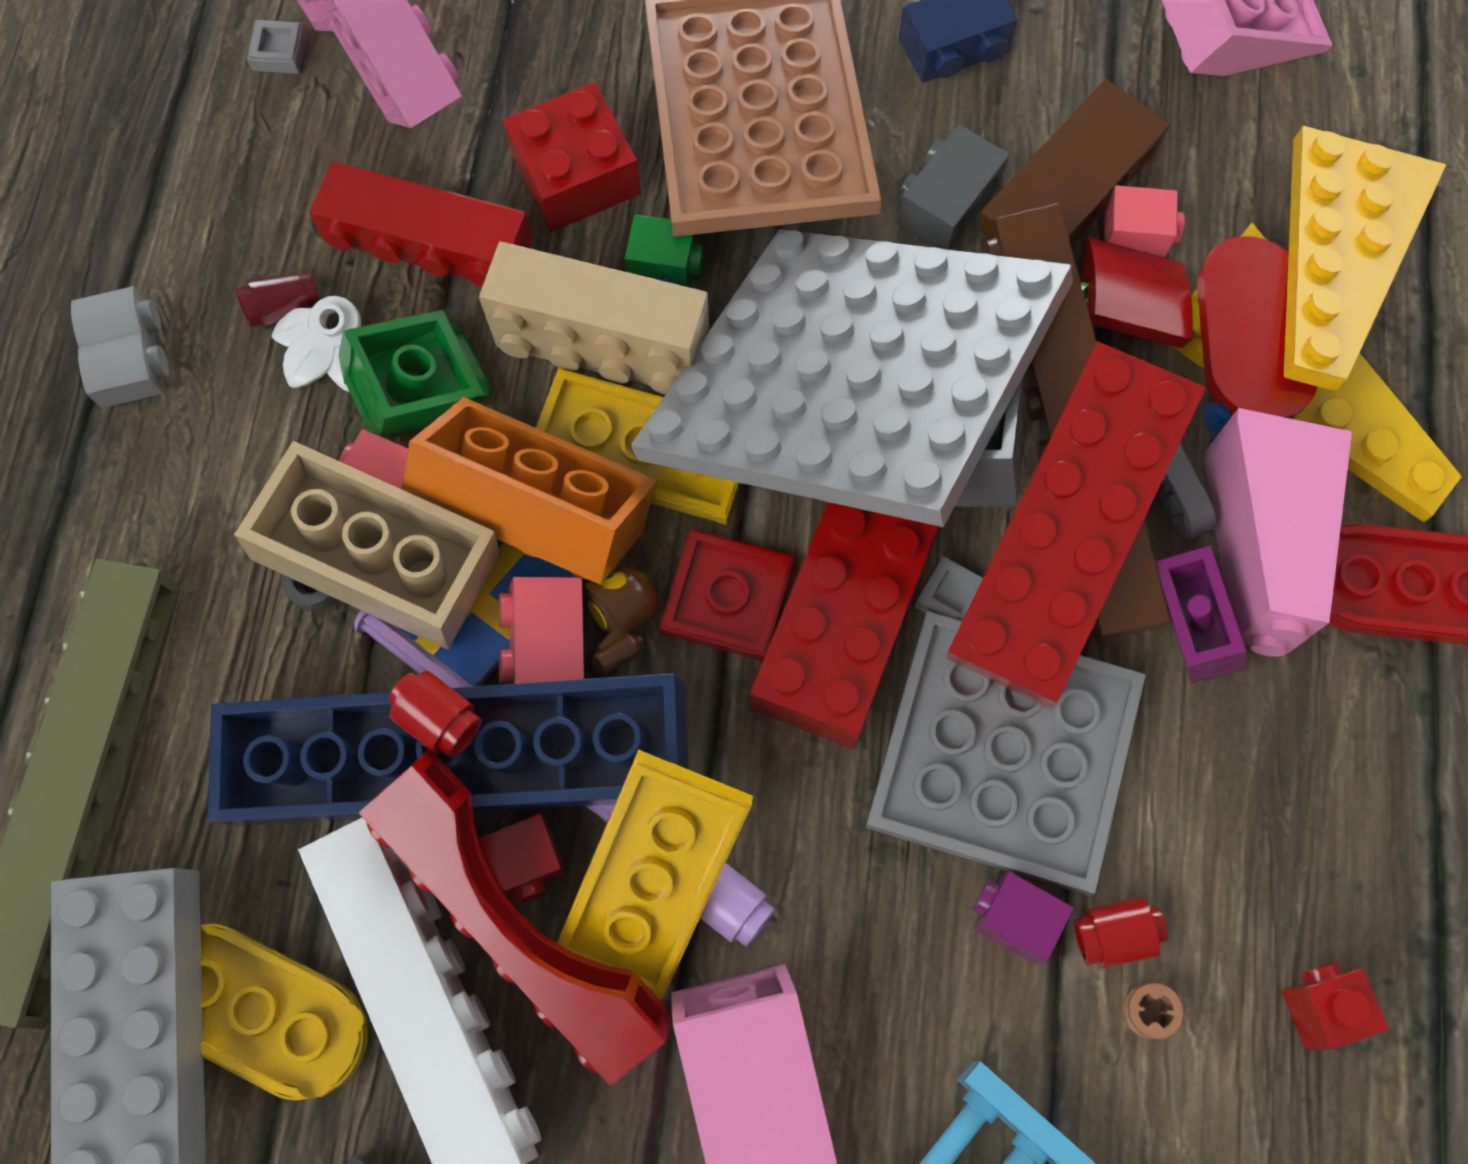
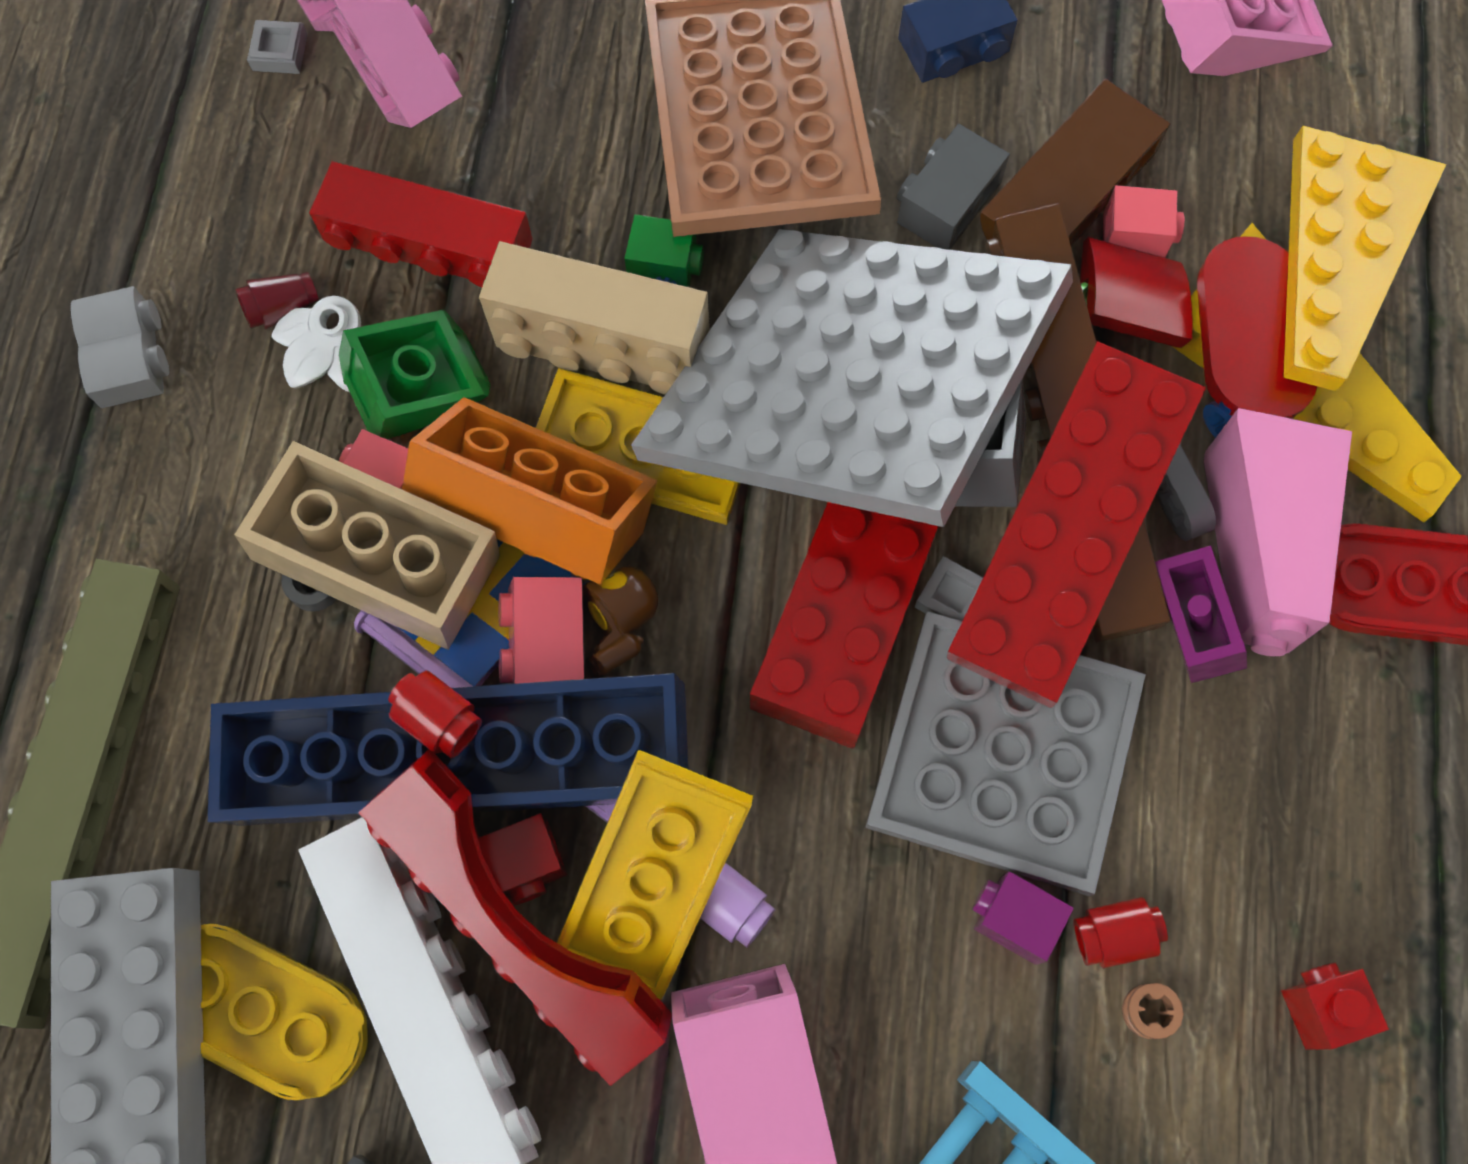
(573, 156): red brick -> none
(727, 594): red tile -> none

